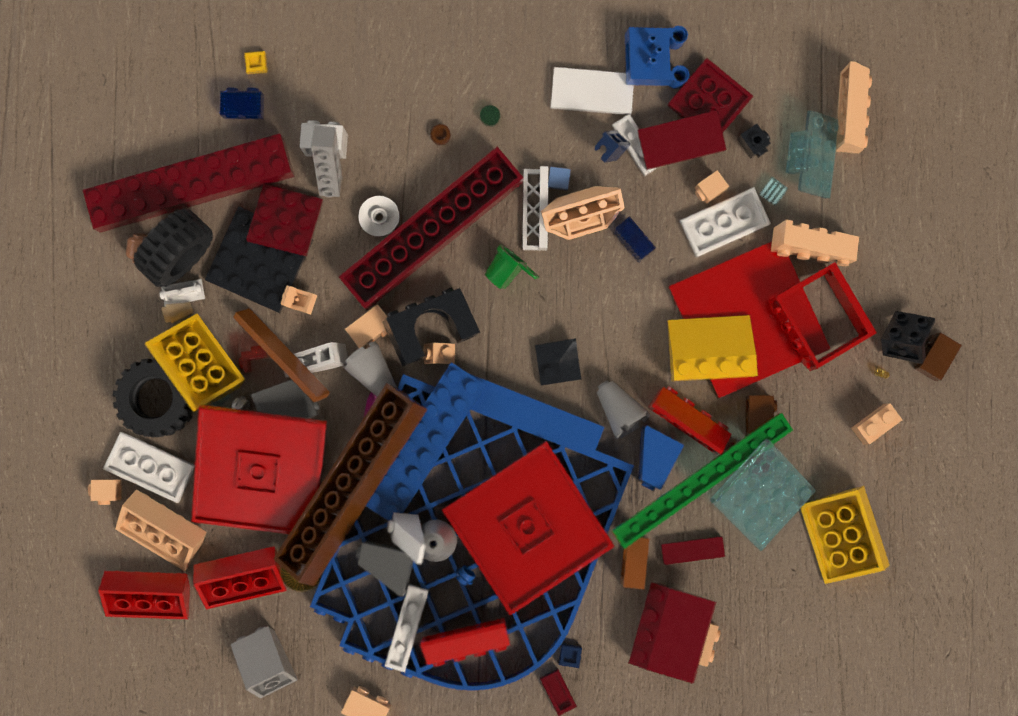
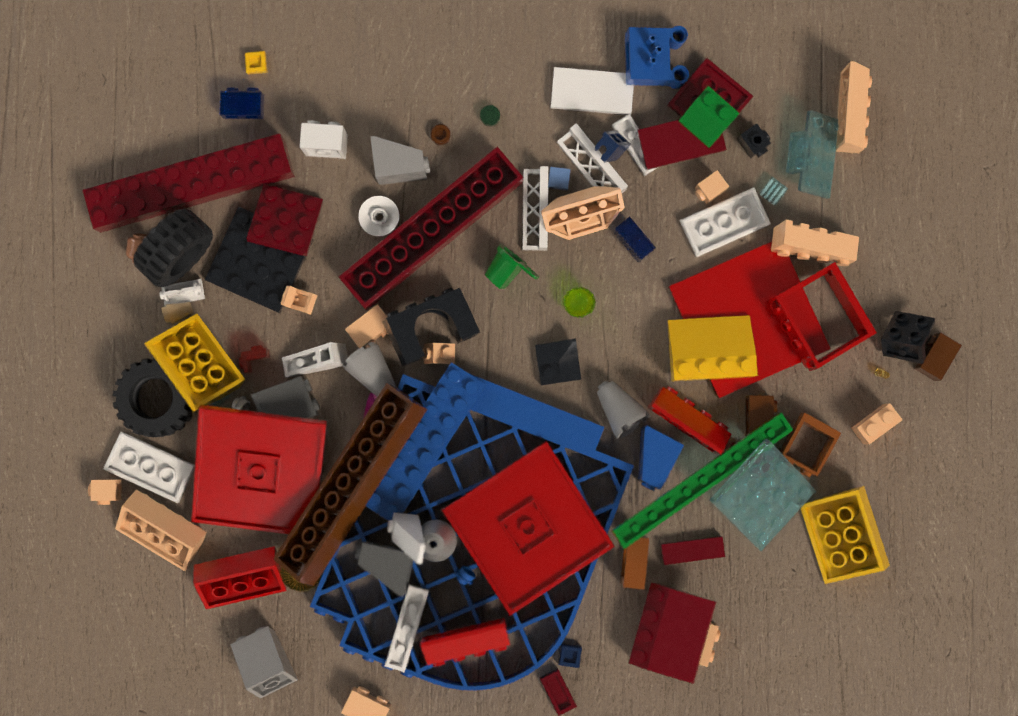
(145, 594): red slope -> none
(281, 355): dark orange tile -> none
(326, 161): light grey brick -> none
(397, 162): none -> light grey slope
(579, 302): none -> clear neon green hair
(595, 156): none -> white fence
(708, 117): none -> green slope
(820, 427): none -> dark orange window

